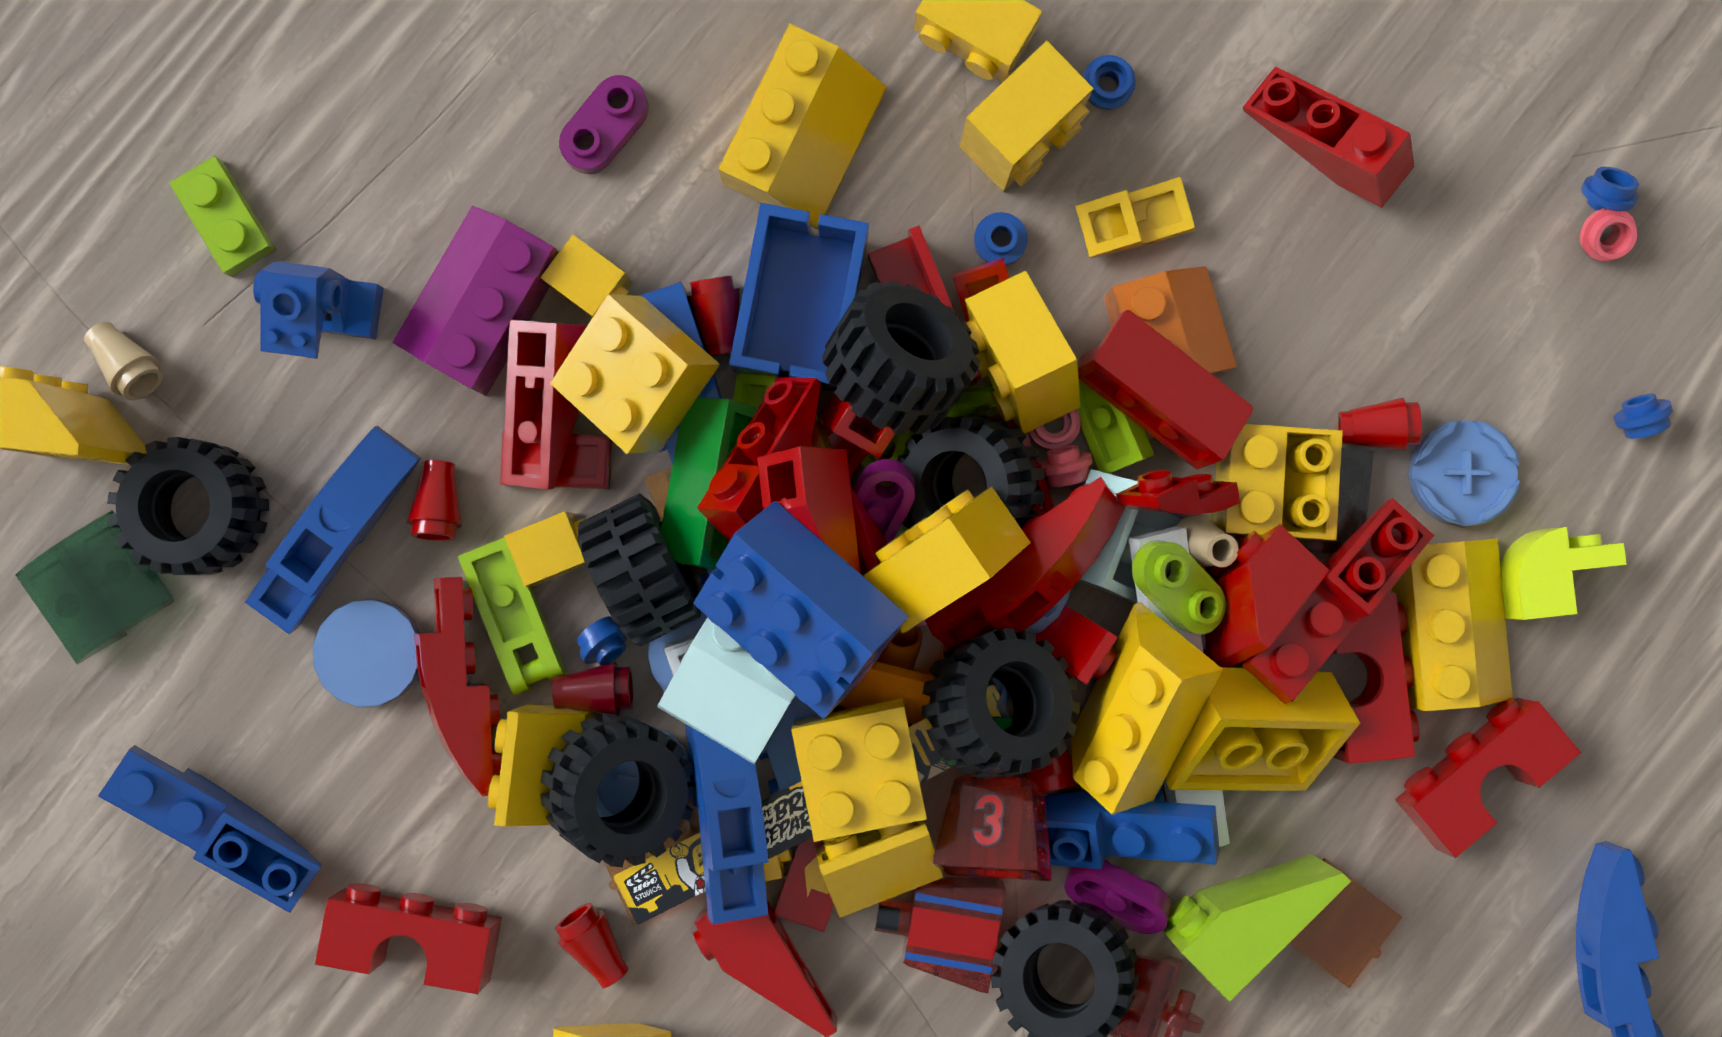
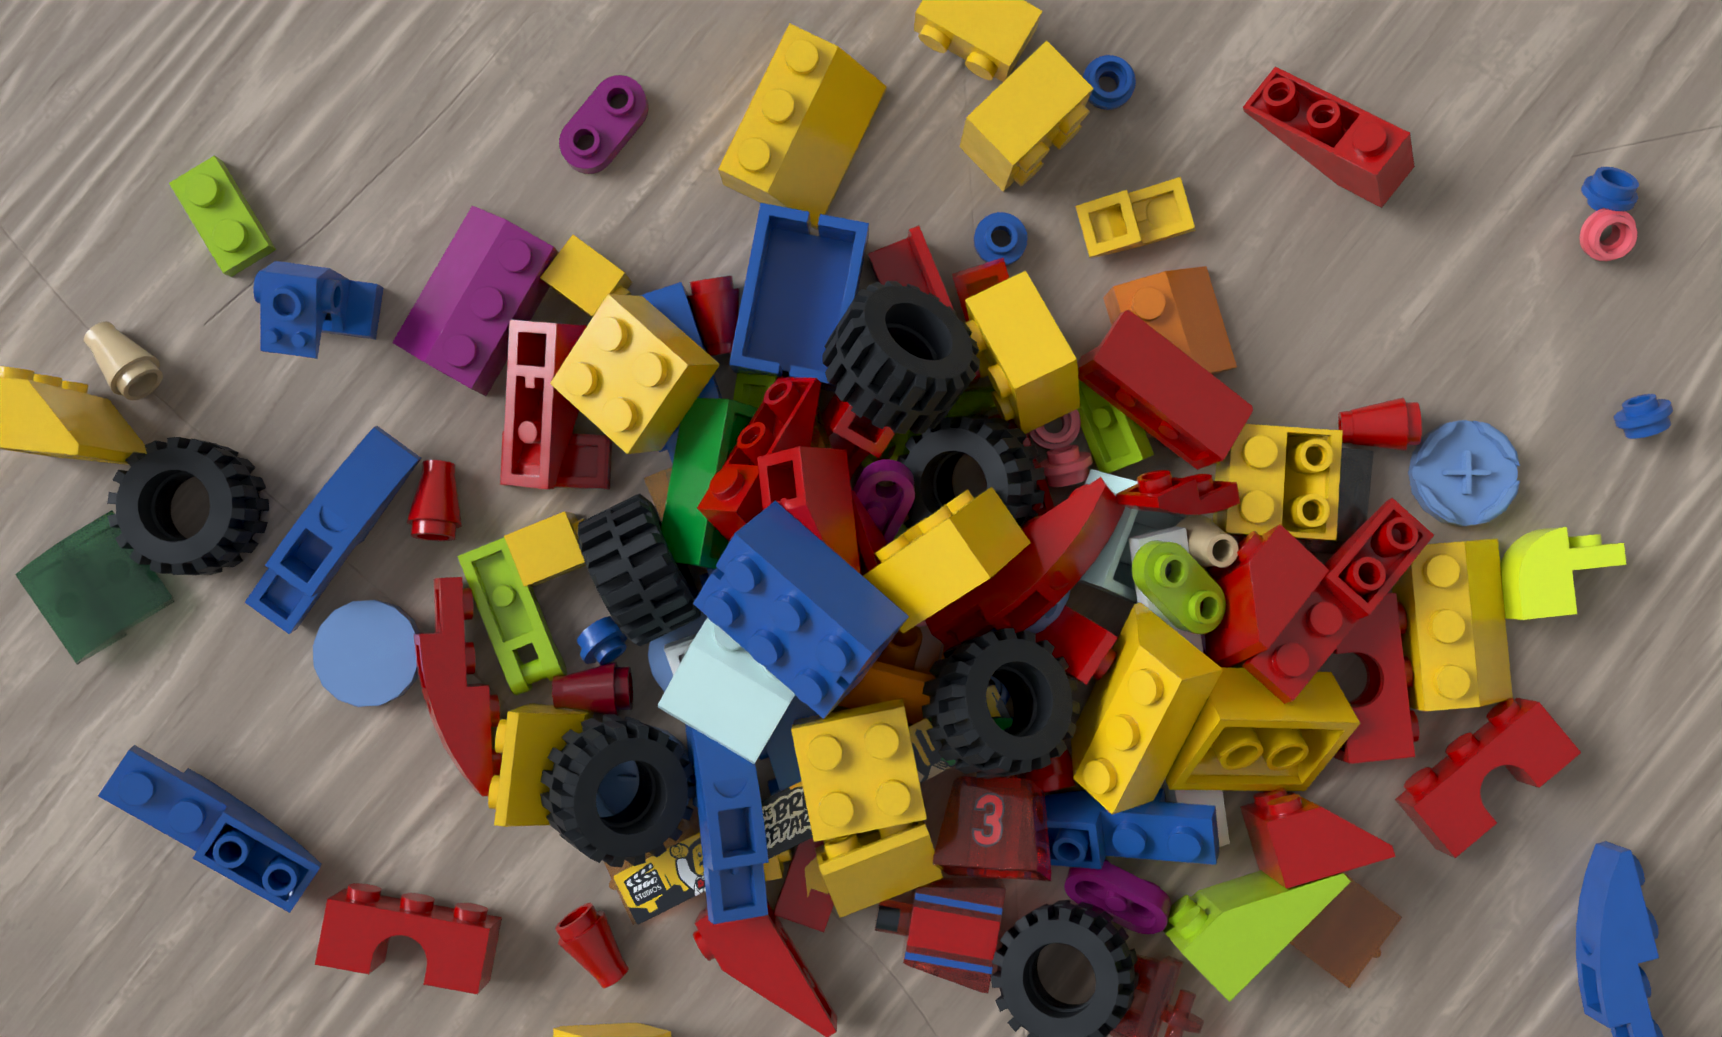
(1304, 841): none -> red slope

